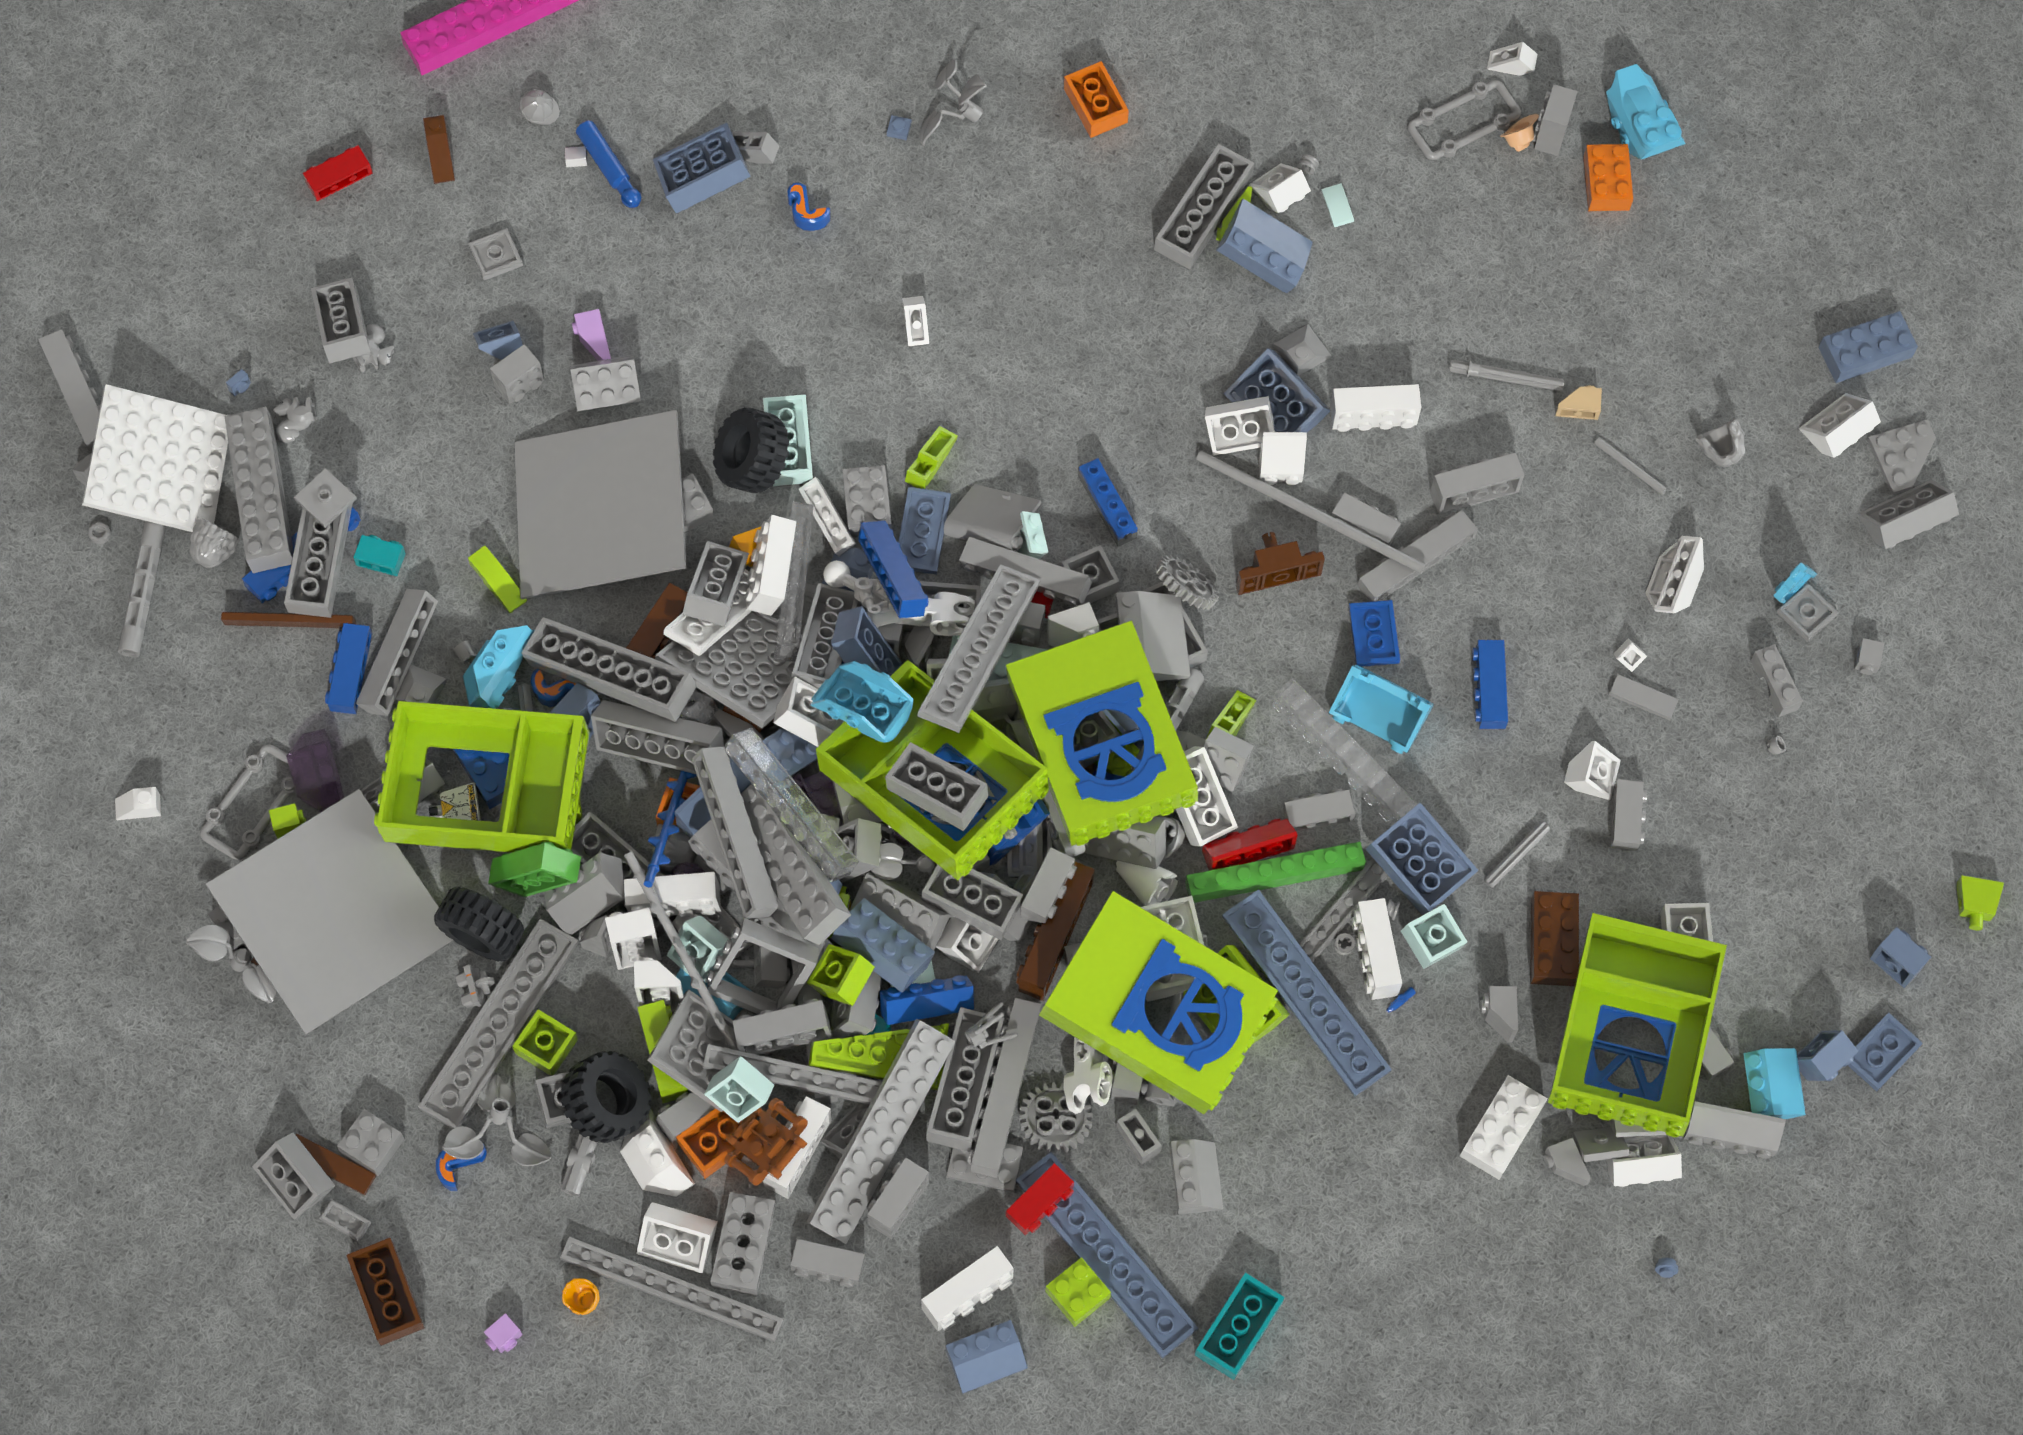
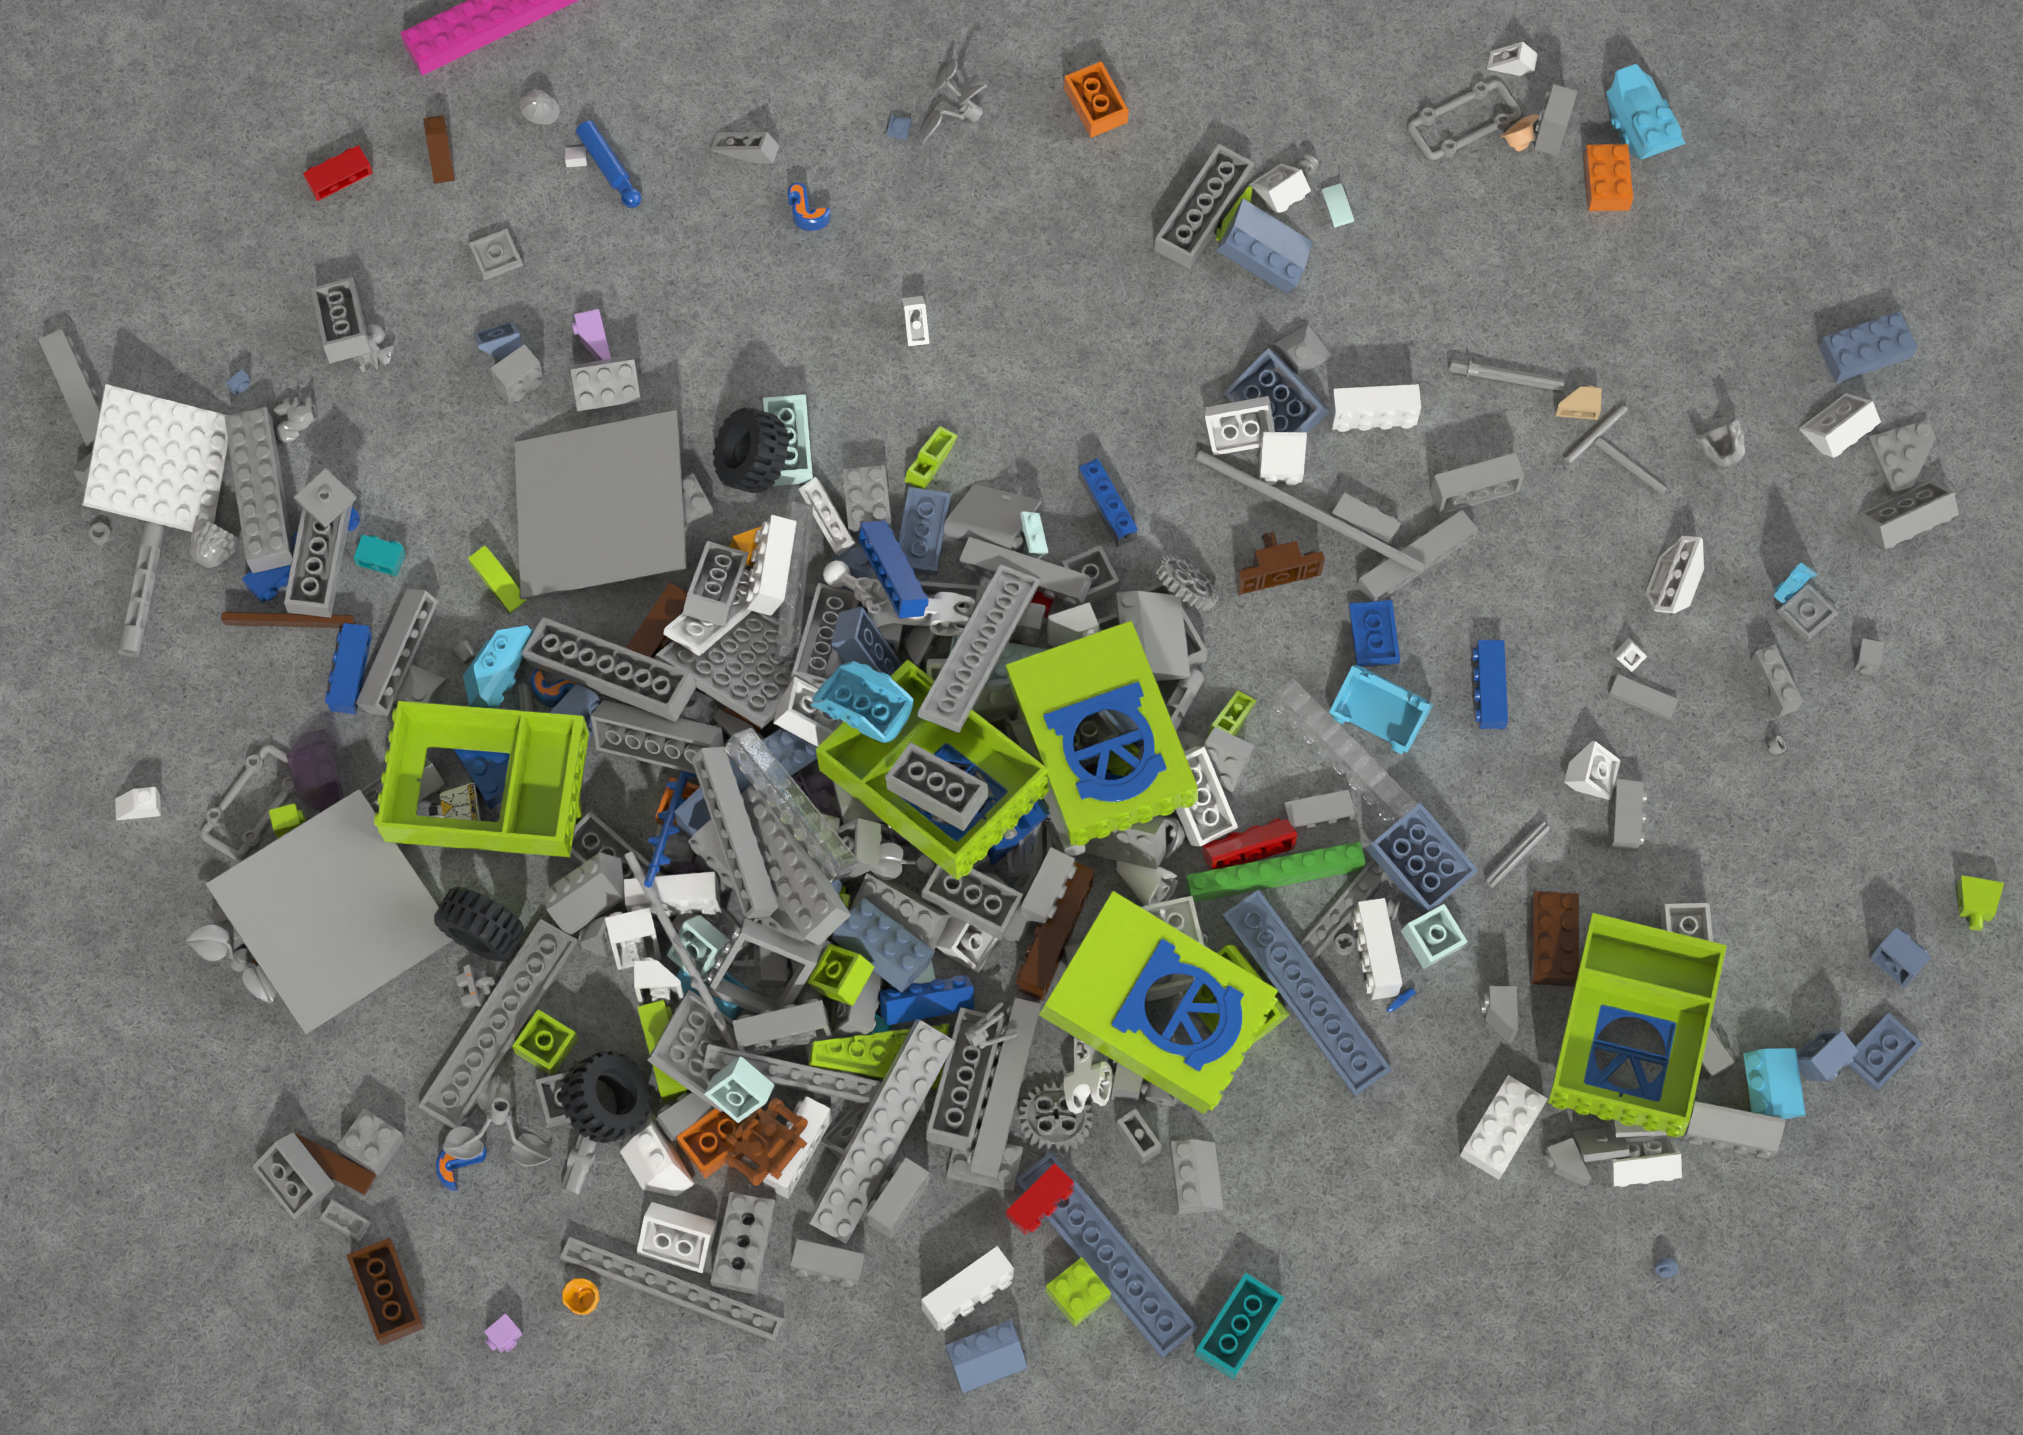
(534, 869): bright green brick -> none
(701, 168): sand blue slope -> none
(1596, 434): none -> light grey piece

